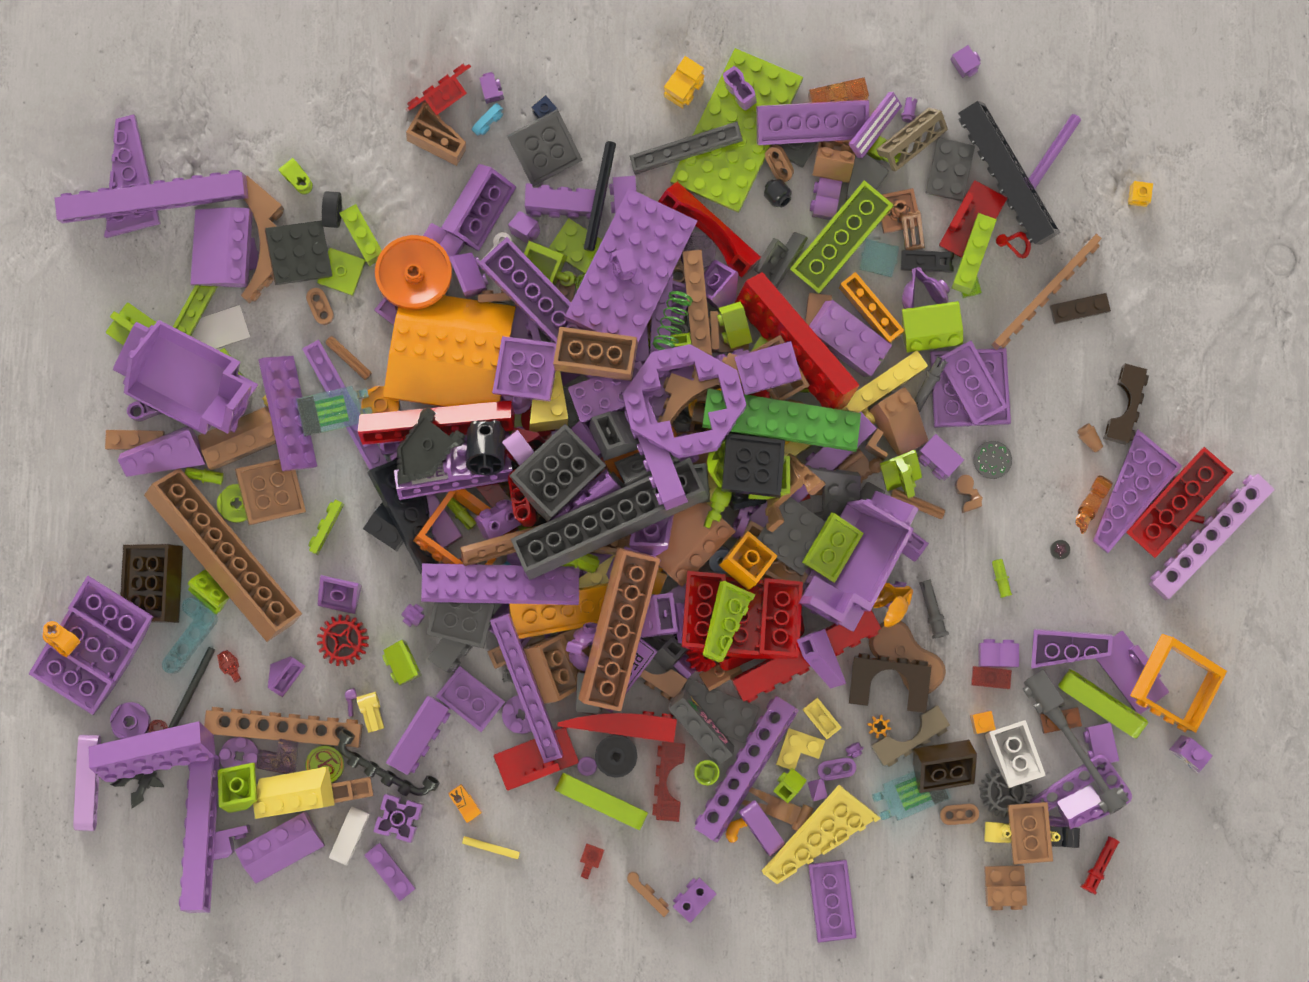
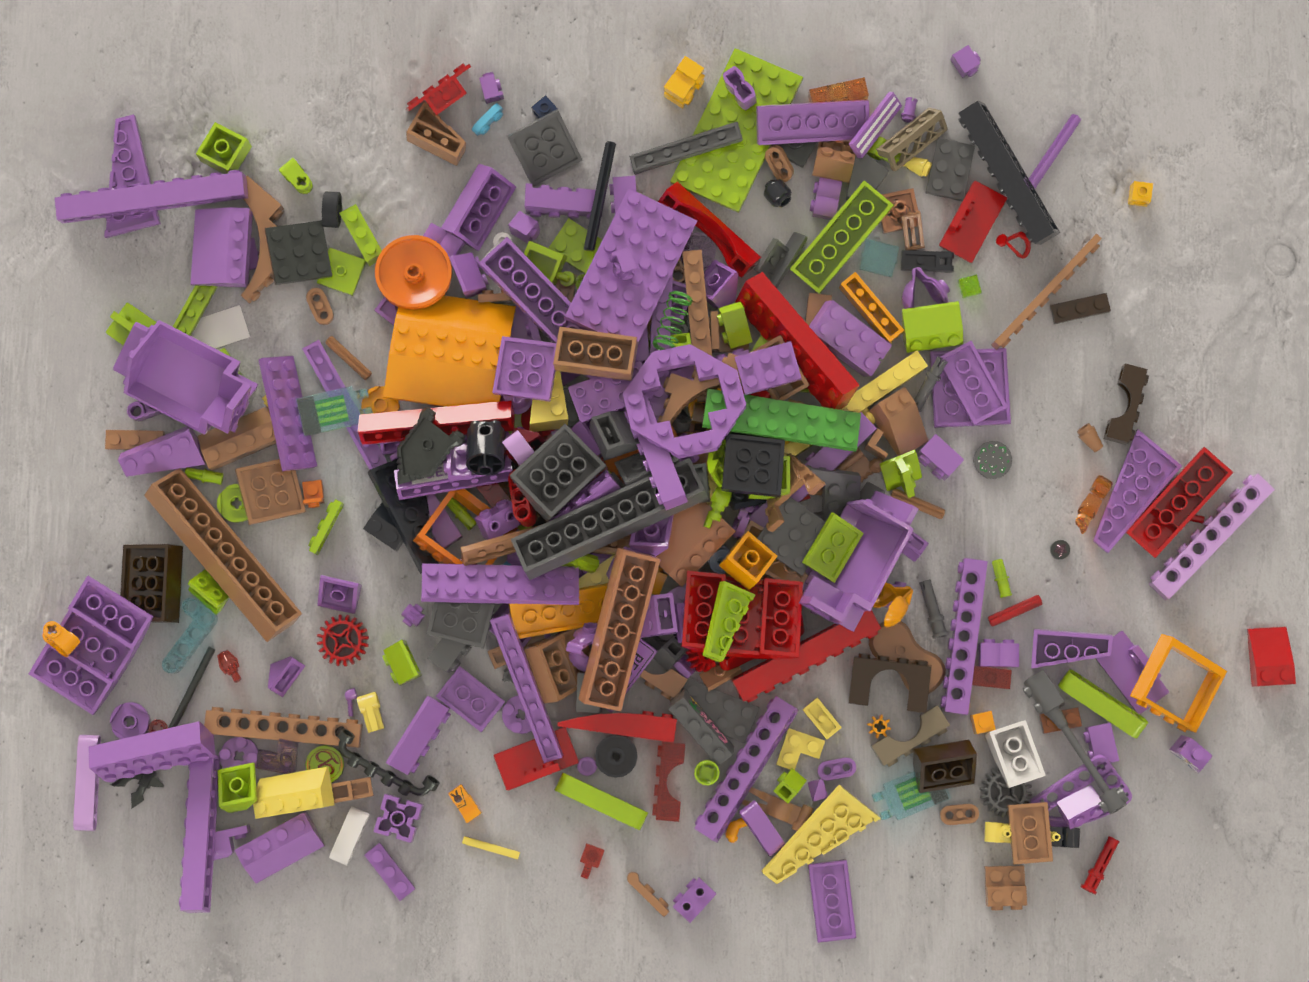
(223, 149): none -> lime brick
(313, 493): none -> orange bracket
(821, 657): medium lavender slope -> none
(854, 750): medium lavender plate -> none
(919, 166): none -> light yellow cone
(964, 486): medium nougat leg -> none
(973, 253): lime brick -> none
(978, 569): none -> medium lavender brick
(1015, 610): none -> red axle
(1270, 657): none -> red slope

